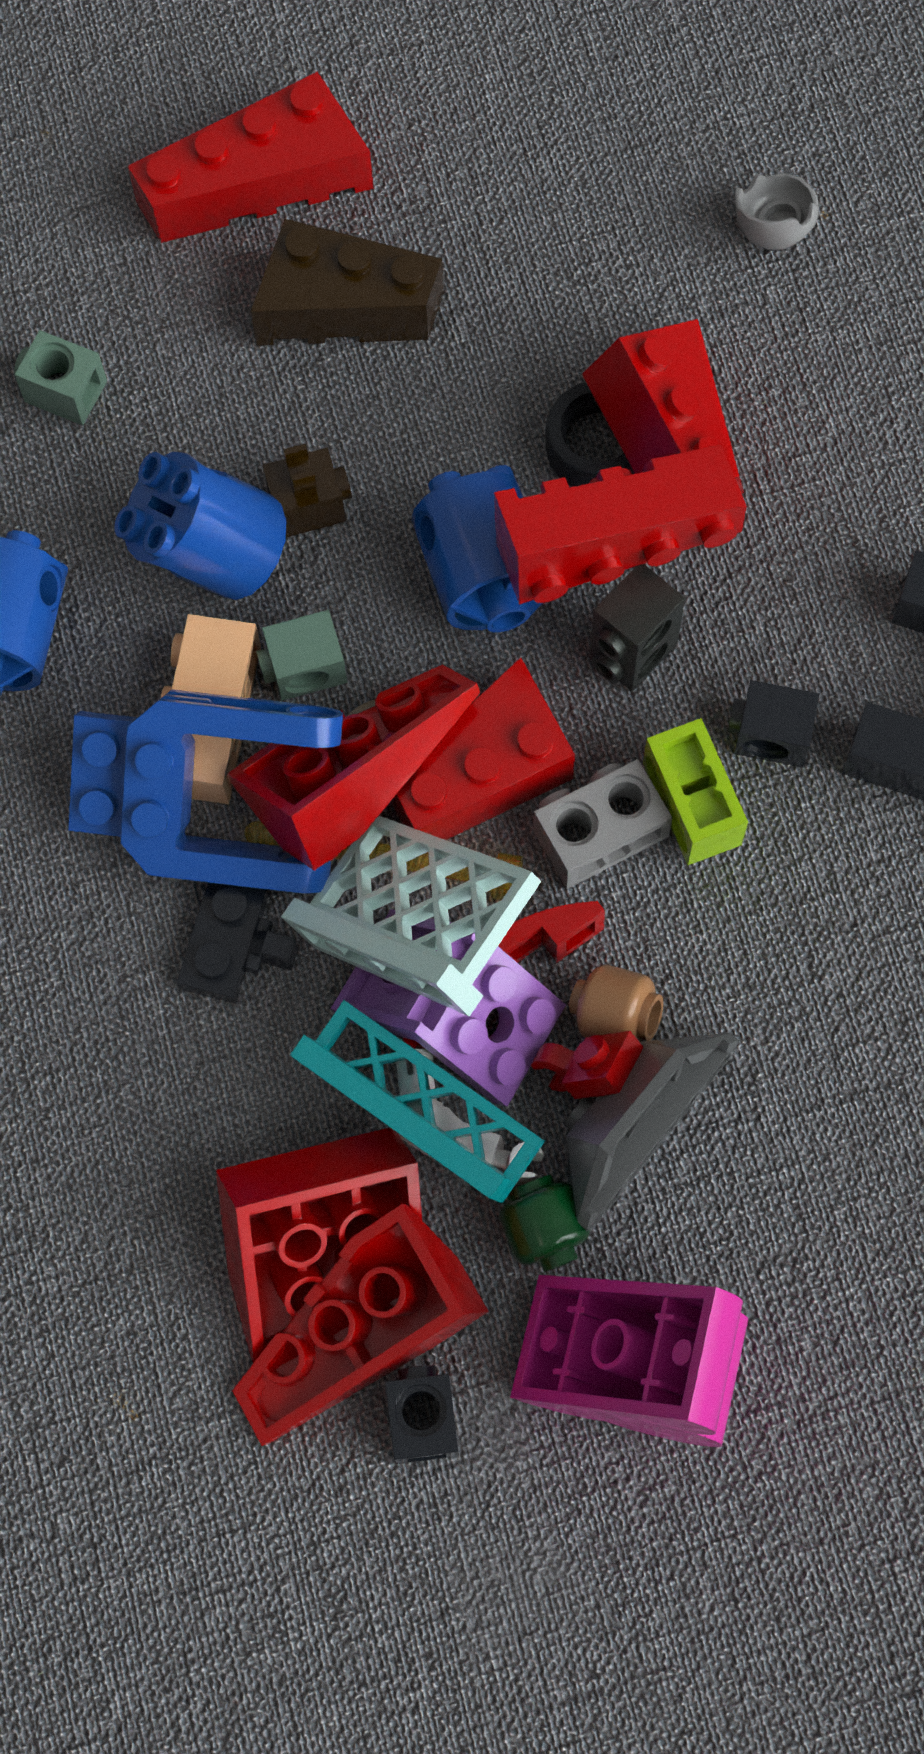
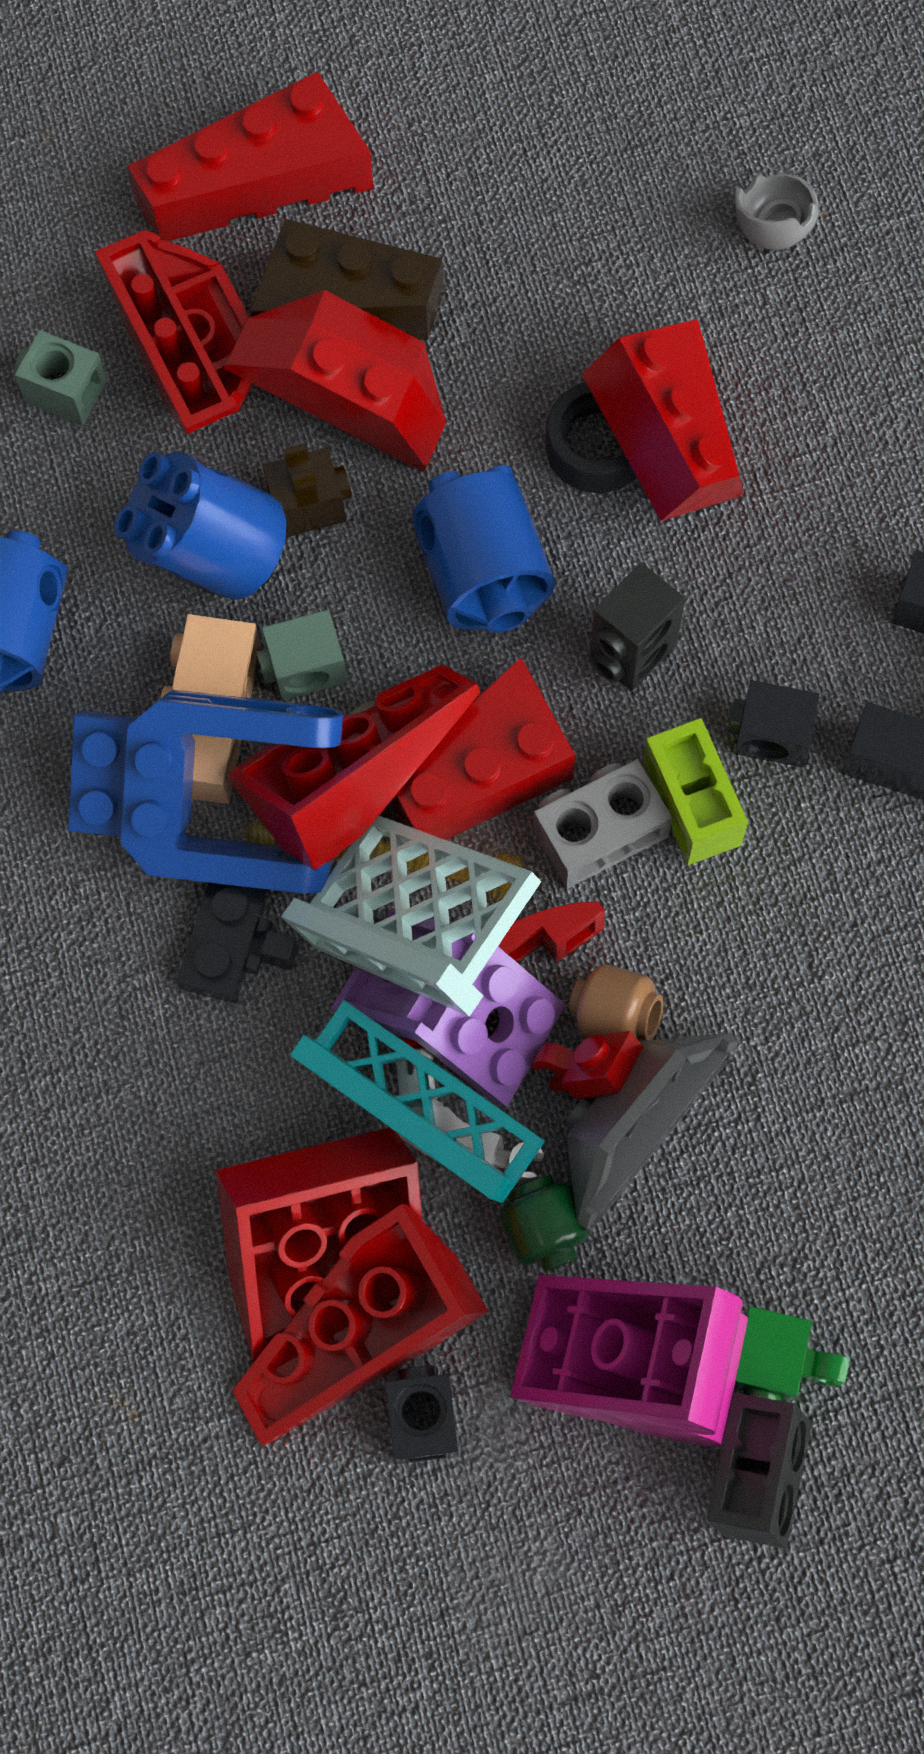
(181, 323): none -> red wedge
(346, 372): none -> red wedge
(616, 522): red wedge -> none
(759, 1470): none -> pearl dark grey brick
(778, 1357): none -> green brick

